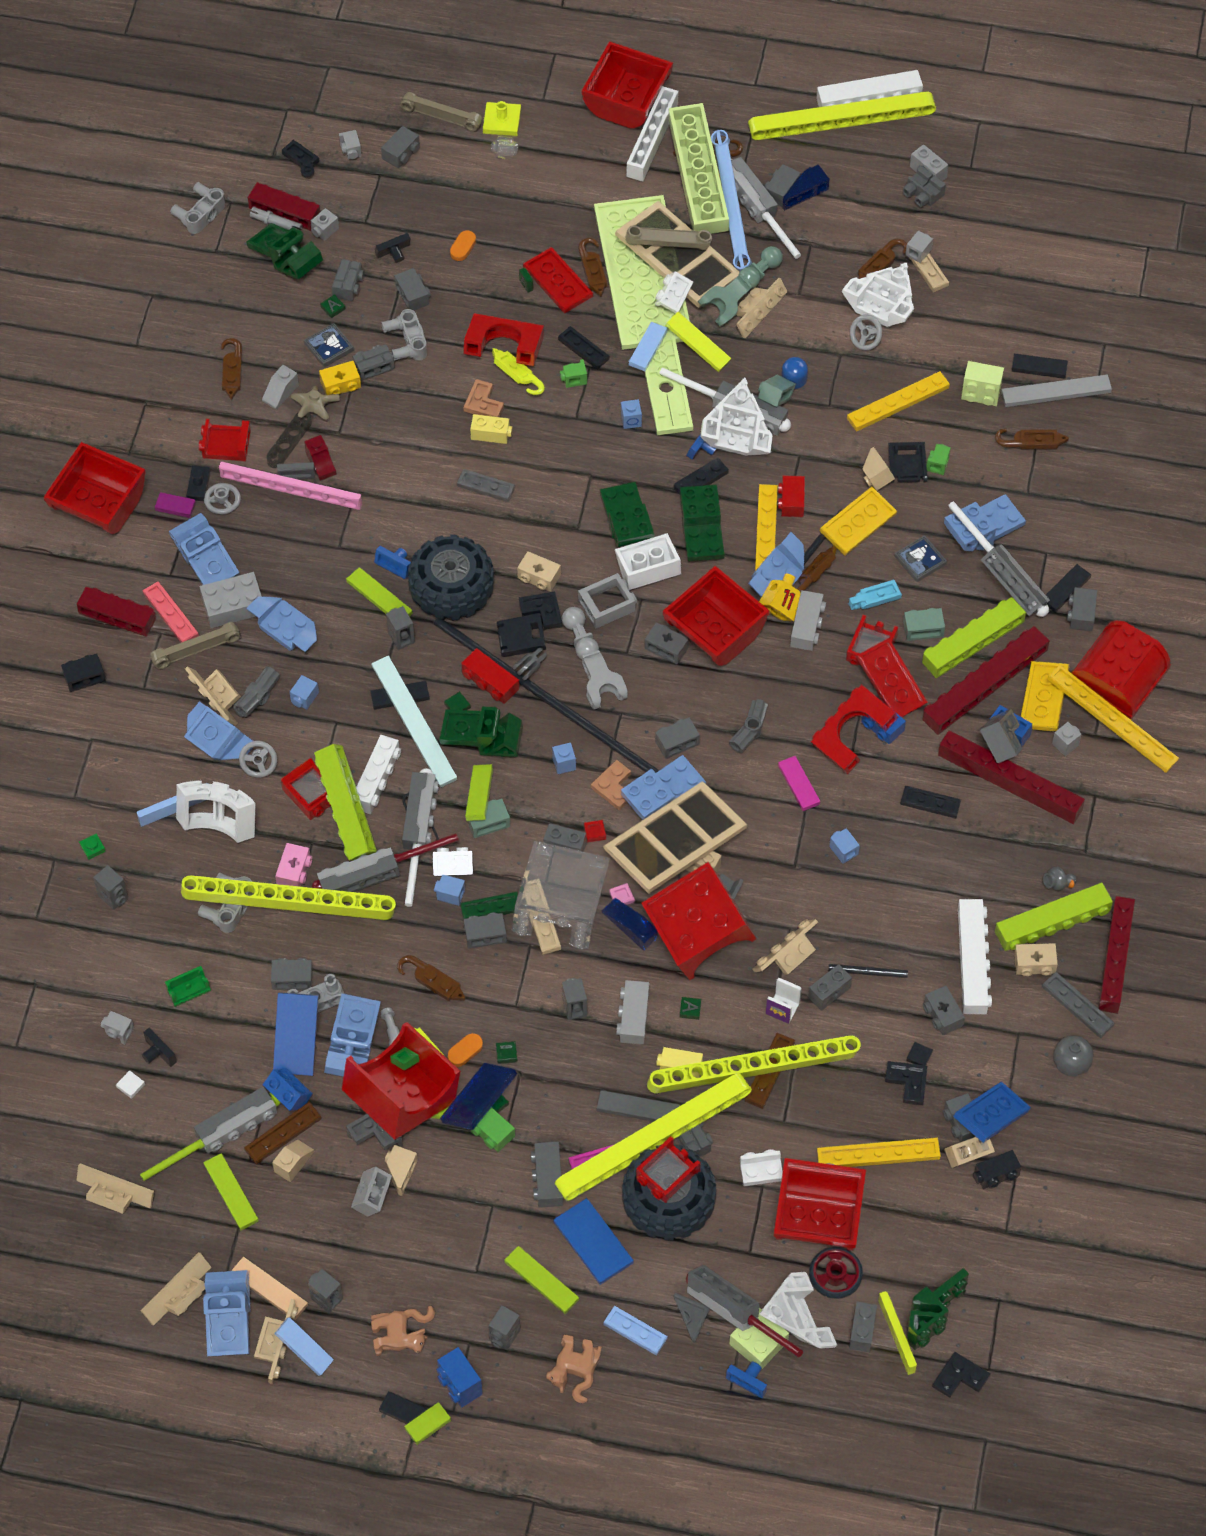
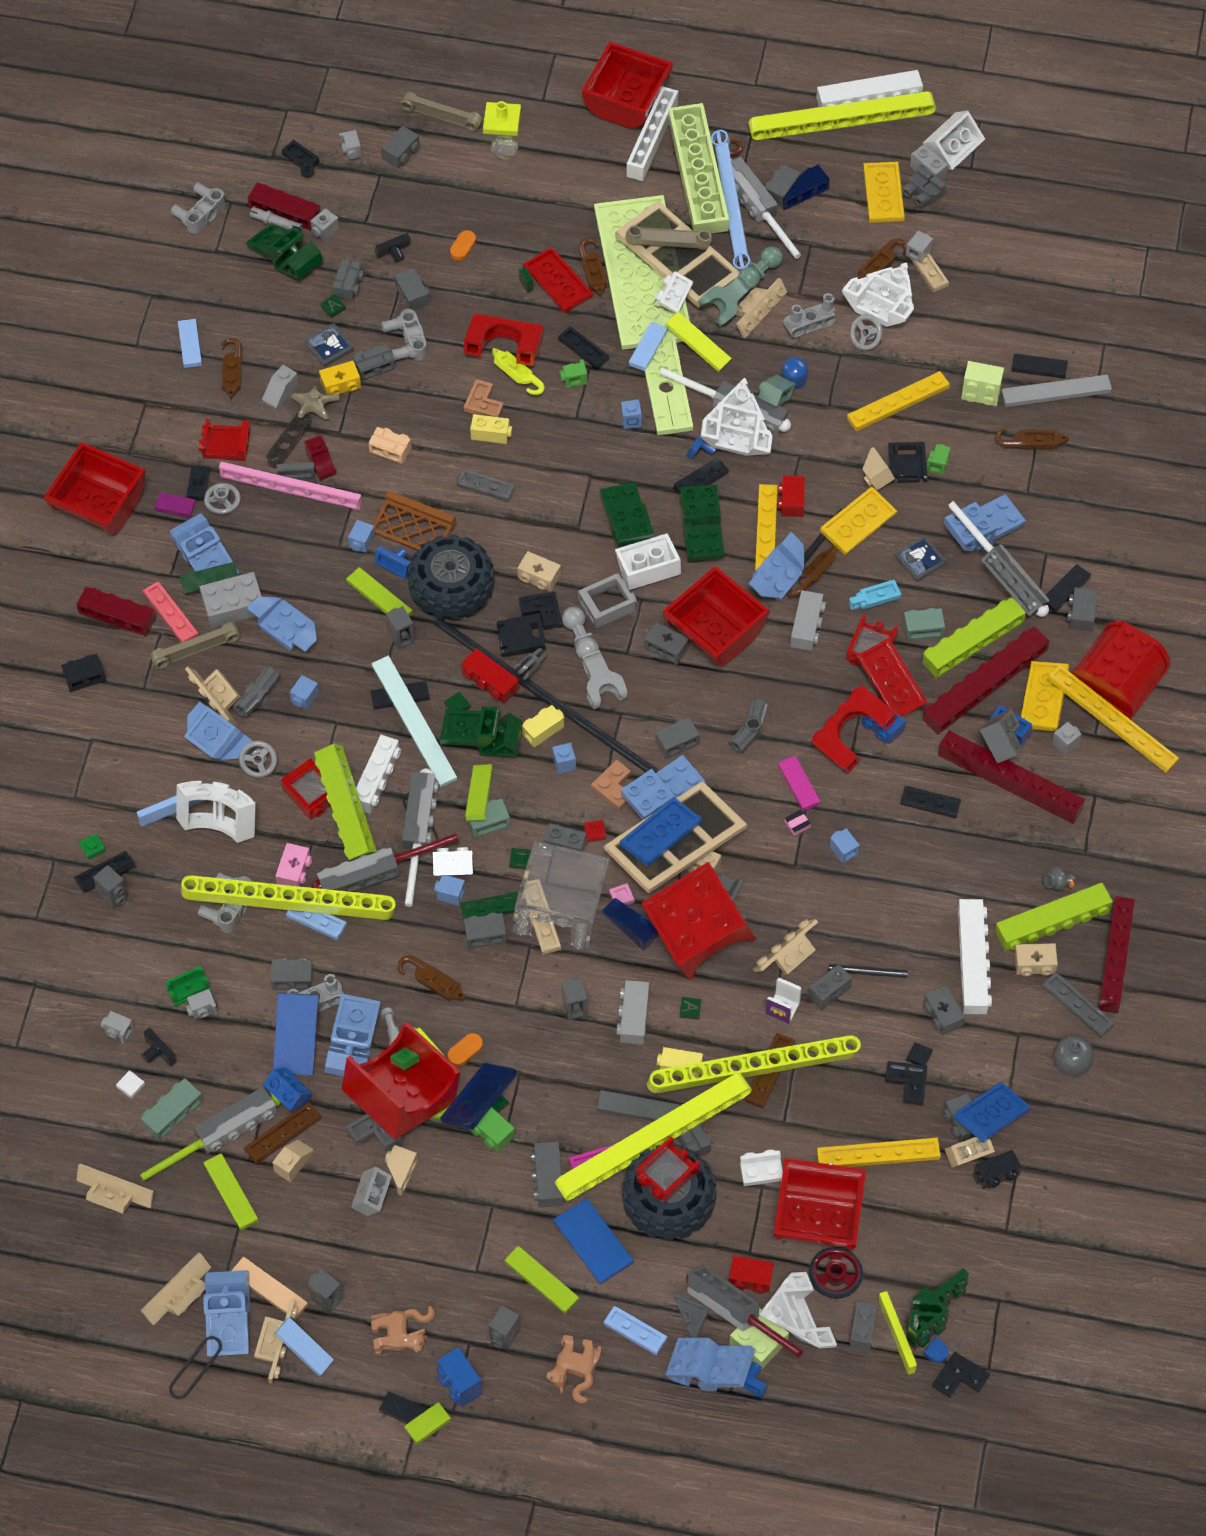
(119, 863): none -> black plate
(171, 1109): none -> sand green brick
(187, 1363): none -> black piece
(189, 343): none -> light blue tile
(193, 580): none -> dark green tile
(201, 1005): none -> light grey brick
(323, 923): none -> light blue tile
(361, 536): none -> medium blue brick
(390, 445): none -> light nougat brick
(417, 509): none -> dark orange fence
(506, 1052): dark green tile -> none
(519, 858): none -> dark green tile
(543, 725): none -> light yellow brick
(660, 831): none -> blue tile
(709, 1363): none -> medium blue piece
(751, 1274): none -> red piece
(782, 598): yellow torso -> none
(797, 822): none -> tile
(811, 319): none -> light grey piece
(883, 192): none -> yellow tile
(937, 1351): none -> blue tile
(955, 139): none -> white slope

